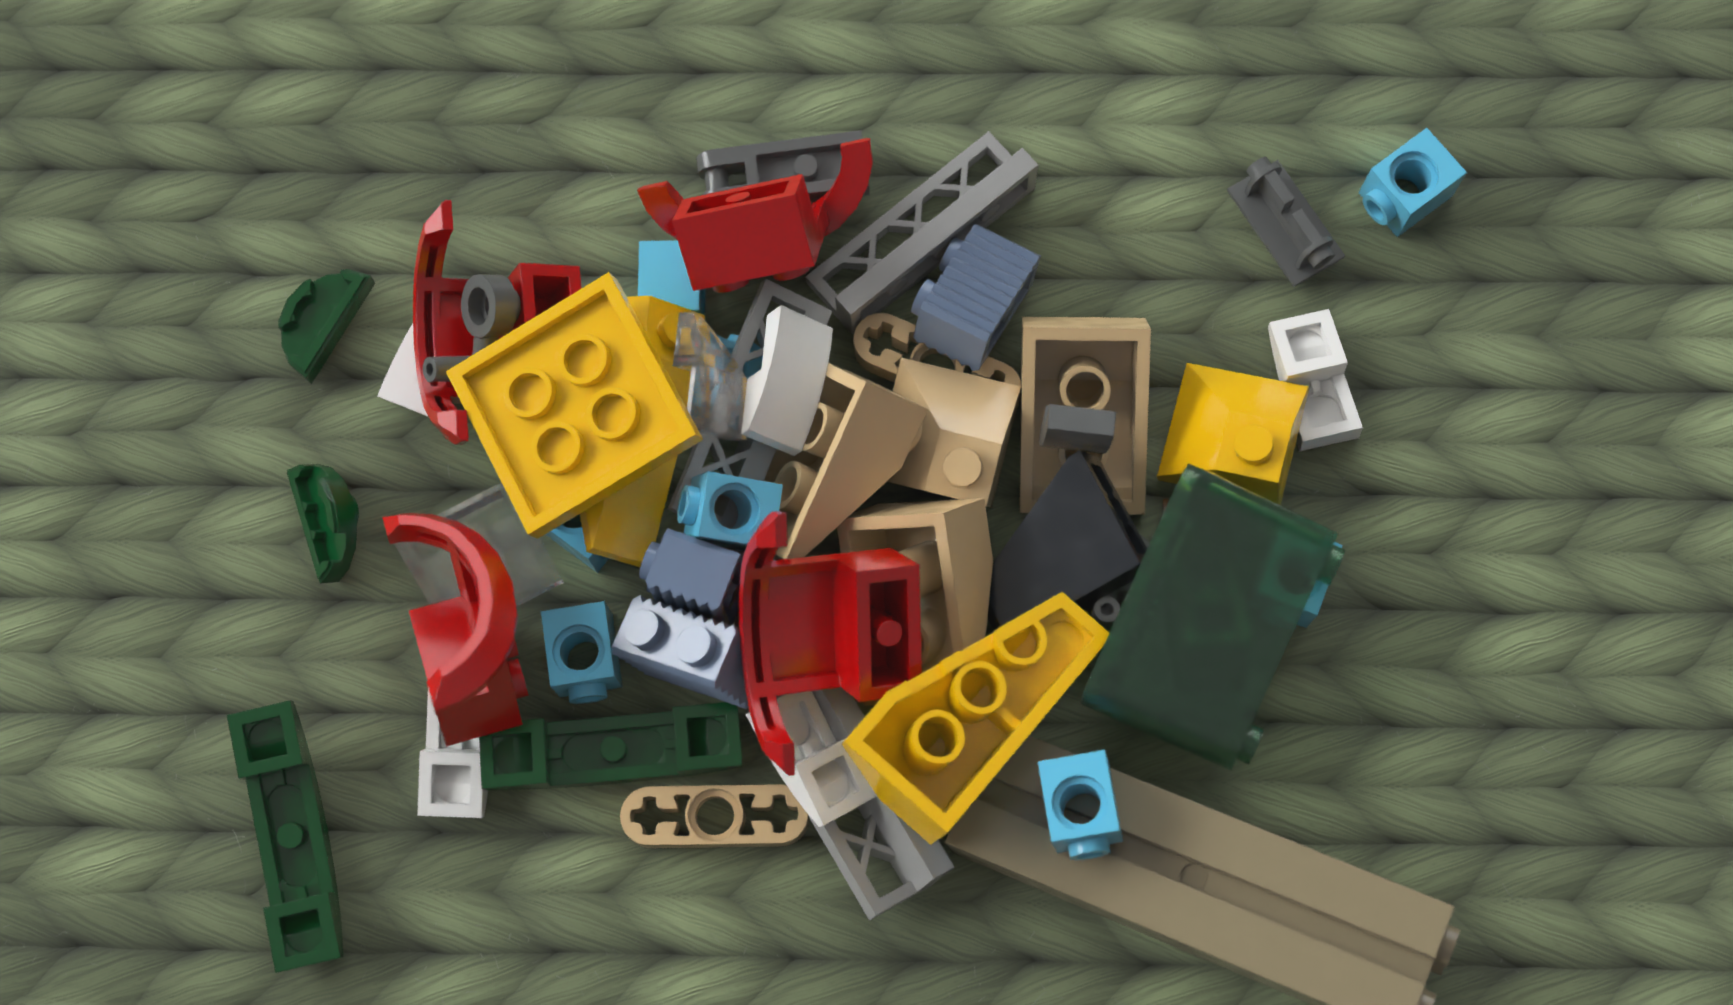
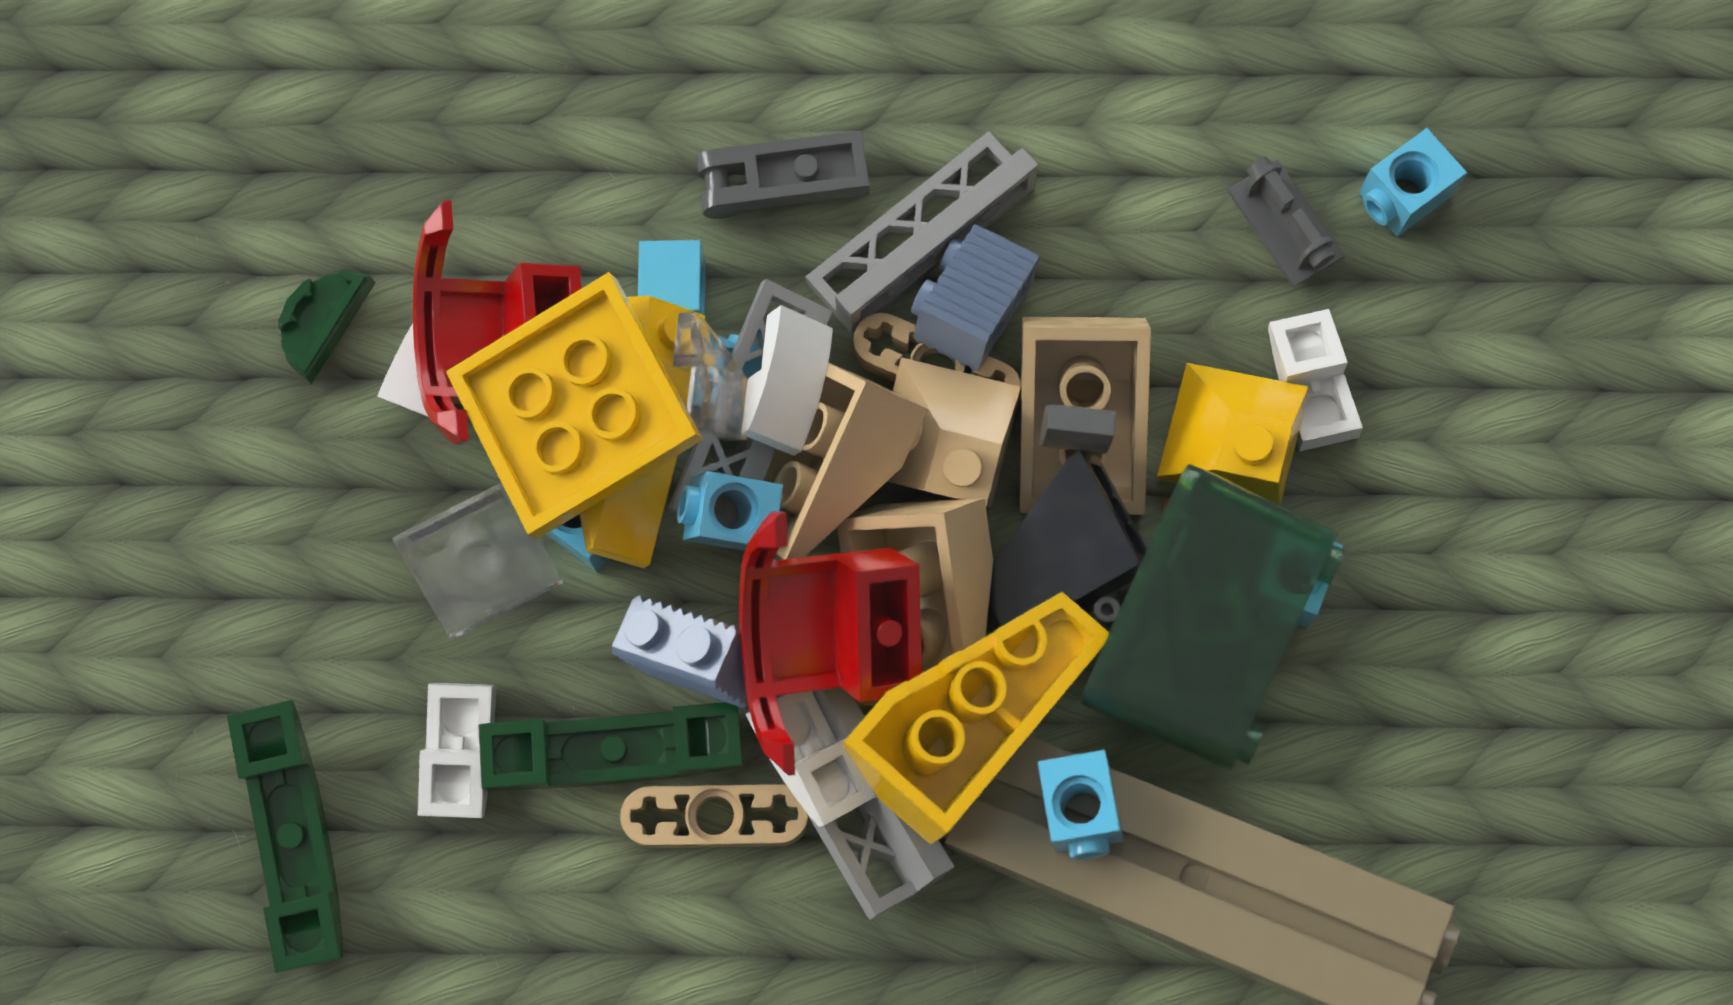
(327, 517): dark green plate -> none
(468, 636): red piece -> none
(488, 311): dark grey plate -> none
(562, 632): medium azure brick -> none
(693, 576): sand blue brick -> none
(758, 226): red piece -> none

